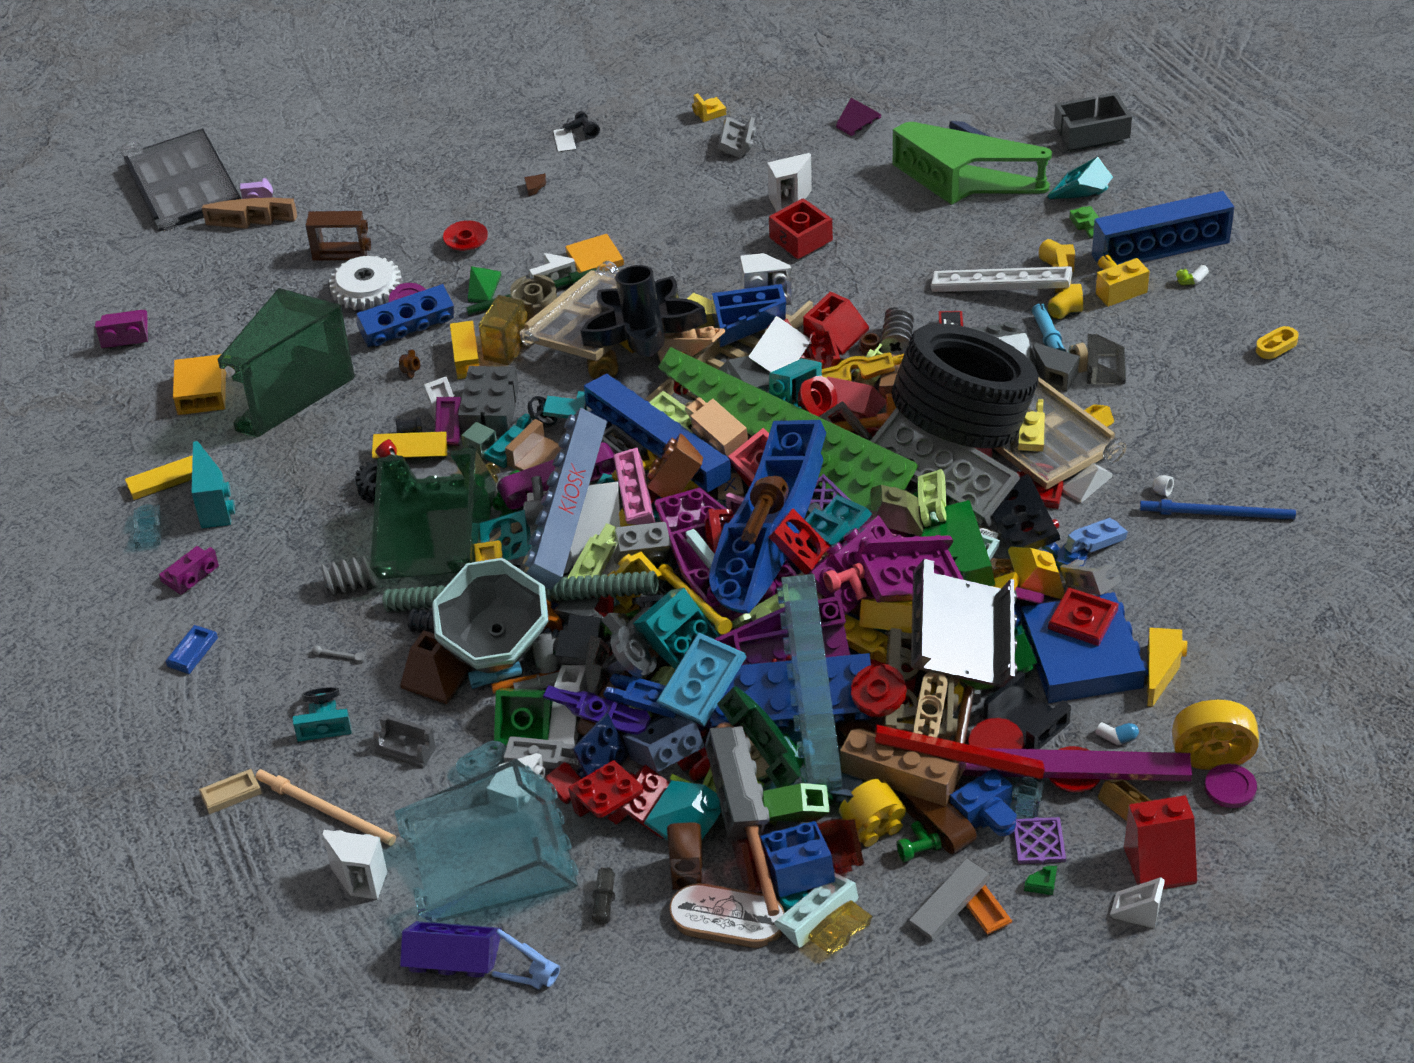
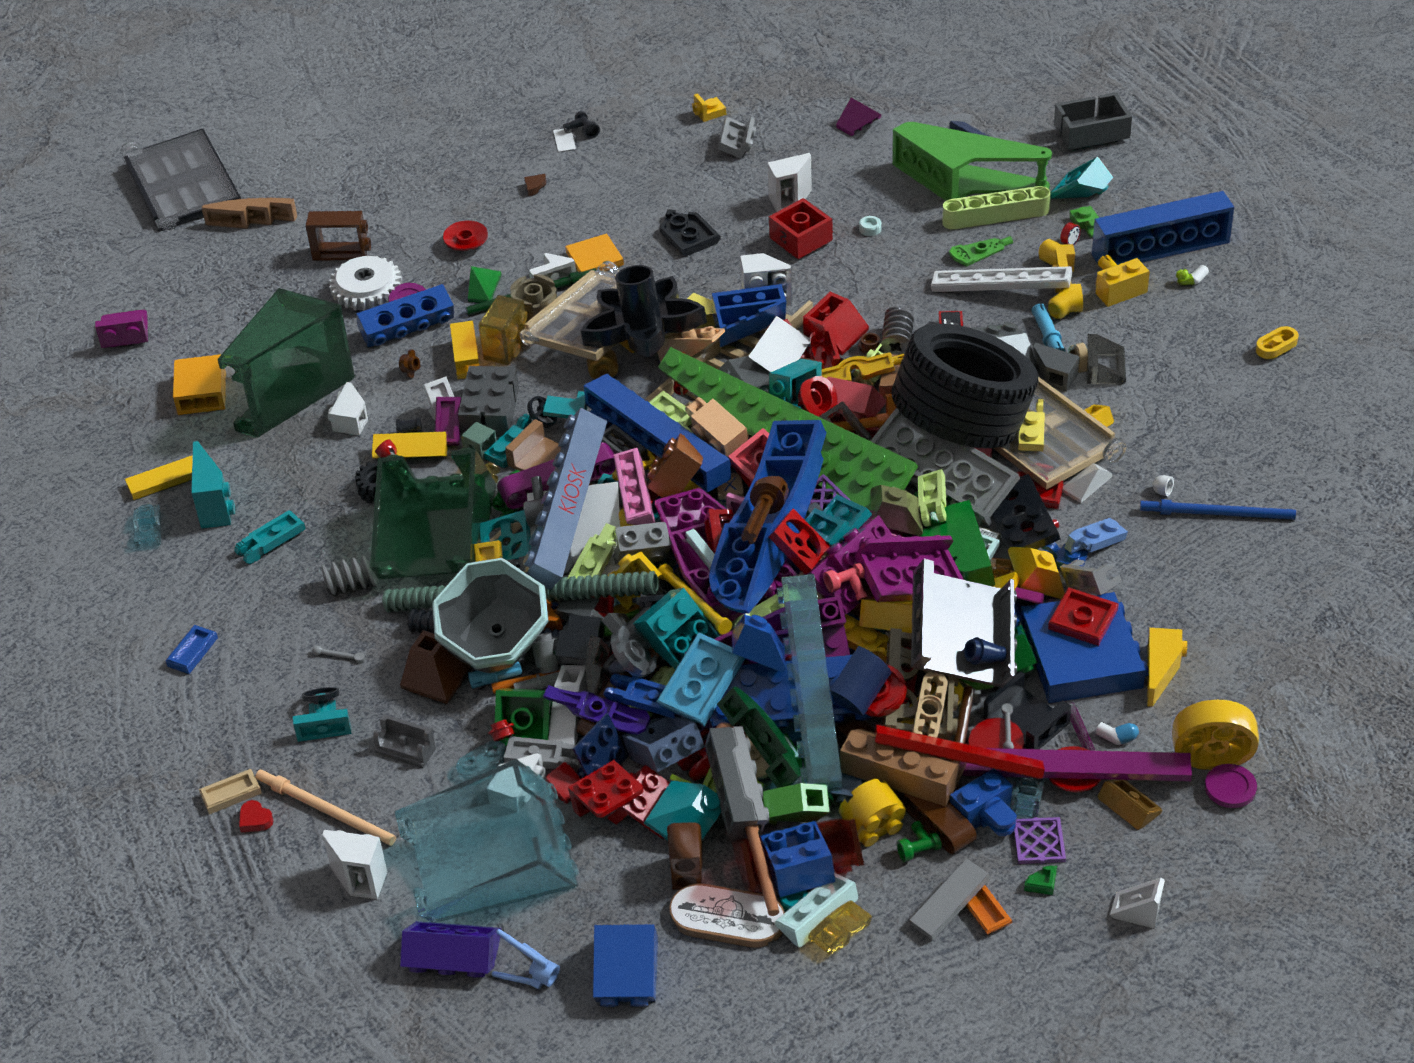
(189, 569): magenta bracket -> none
(254, 817): none -> red tile
(256, 189): lavender plate -> none
(269, 536): none -> teal hinge
(348, 412): none -> white slope
(501, 730): none -> red plate
(603, 896): clear smoke axle -> none
(625, 964): none -> blue slope
(688, 232): none -> black tile
(758, 642): none -> blue slope
(860, 681): none -> dark blue brick
(870, 226): none -> light aqua tile
(972, 253): none -> bright green piece
(982, 651): none -> dark blue cone
(996, 207): none -> yellowish green beam
(1007, 710): none -> light grey hinge
(1070, 233): none -> tile
(1082, 726): none -> magenta piece
(1162, 841): red slope -> none

